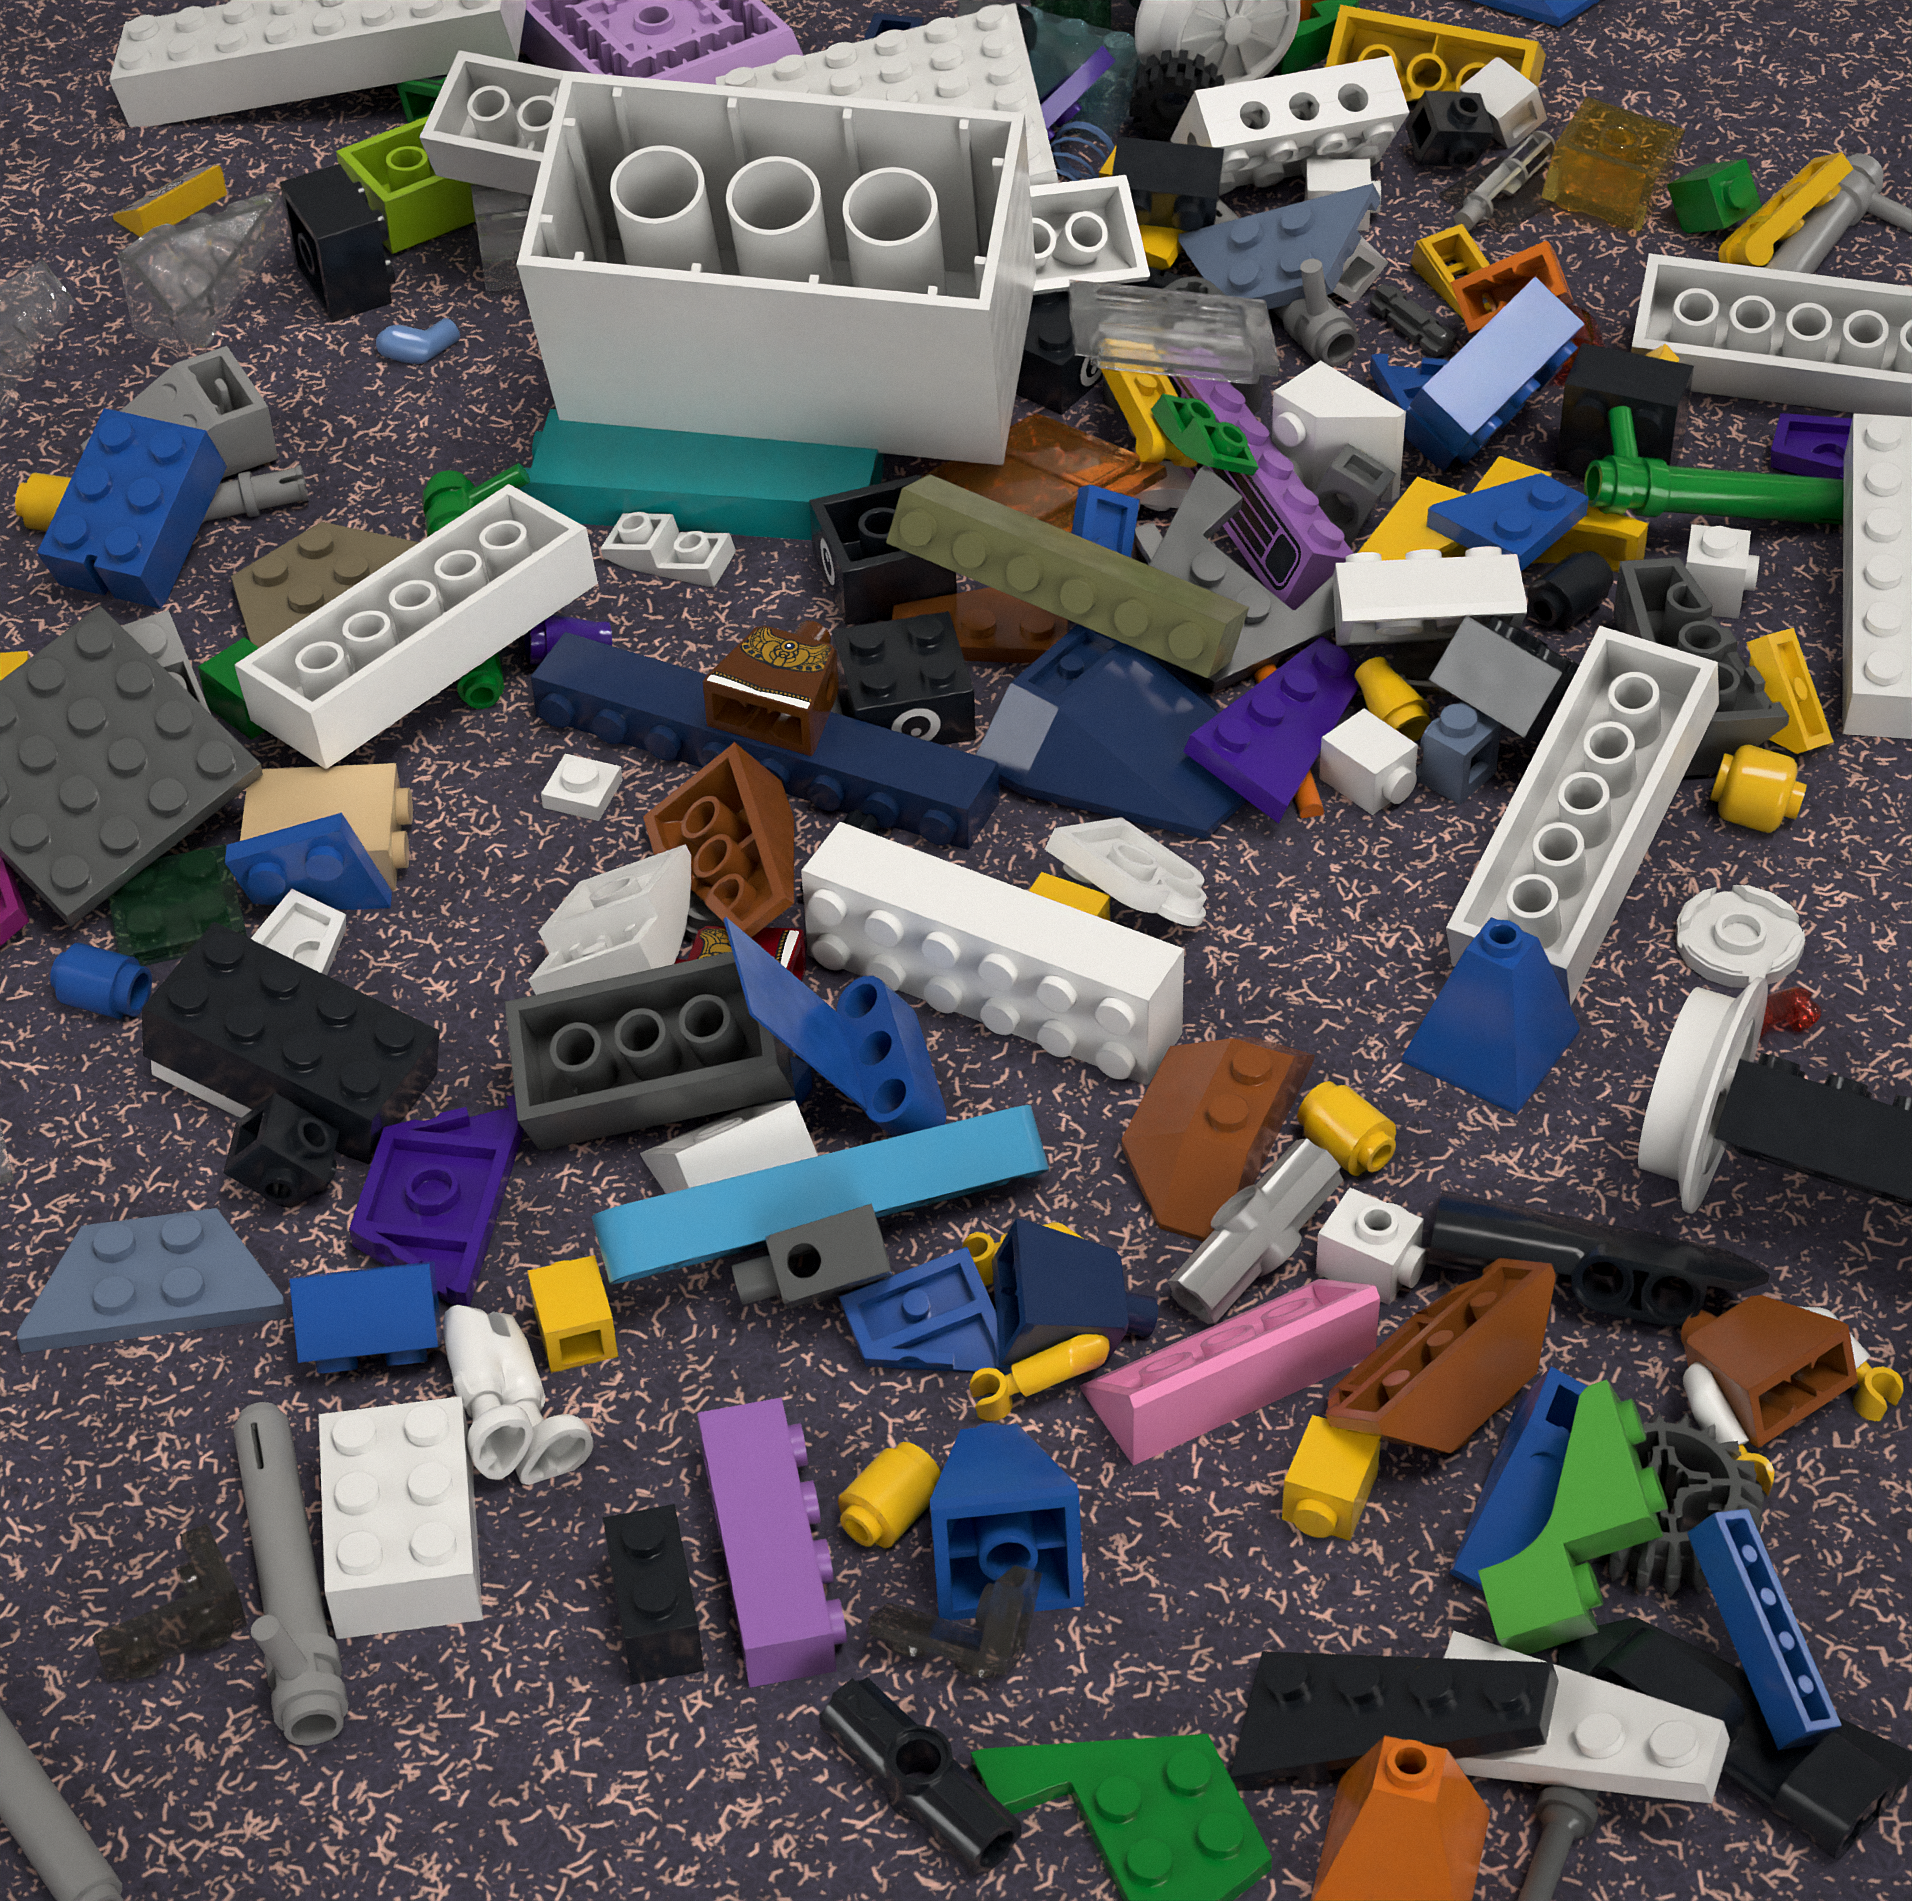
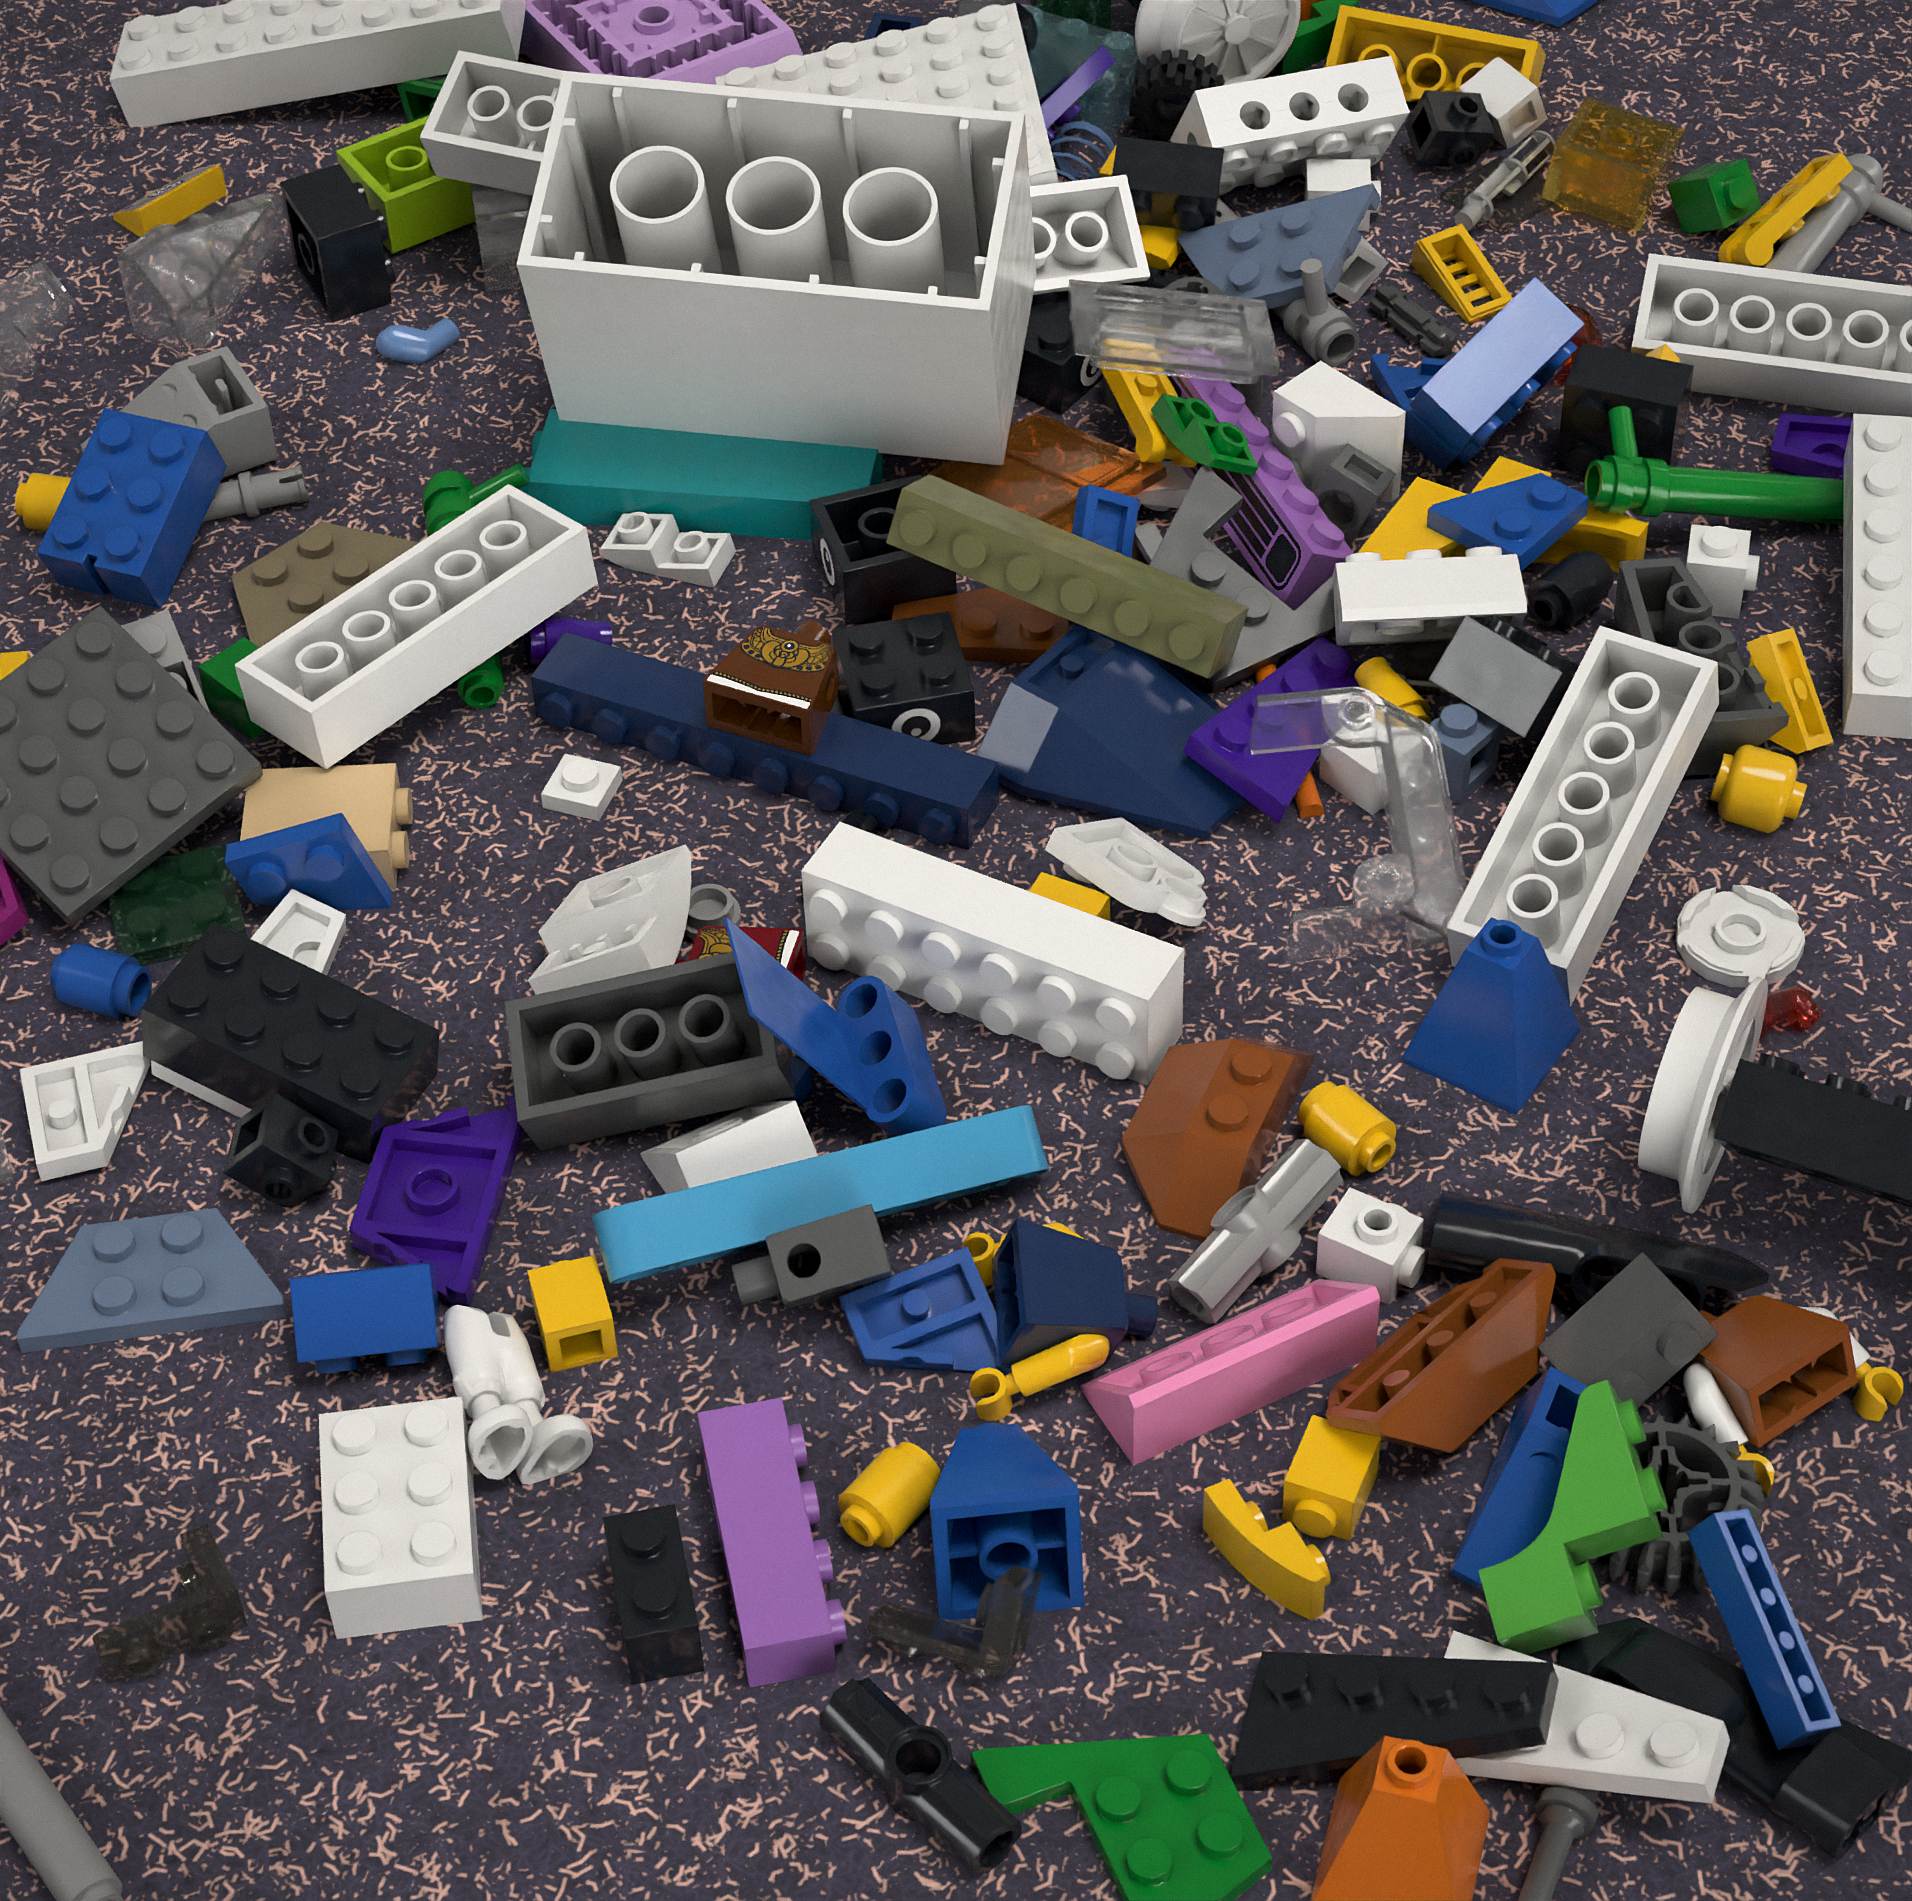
(81, 1107): none -> white wing
(293, 1633): light grey cylinder -> none
(737, 837): dark orange wedge -> none
(1270, 1559): none -> yellow slope
(1398, 897): none -> clear windscreen
(1504, 280): orange torso -> none
(1630, 1334): none -> dark grey brick

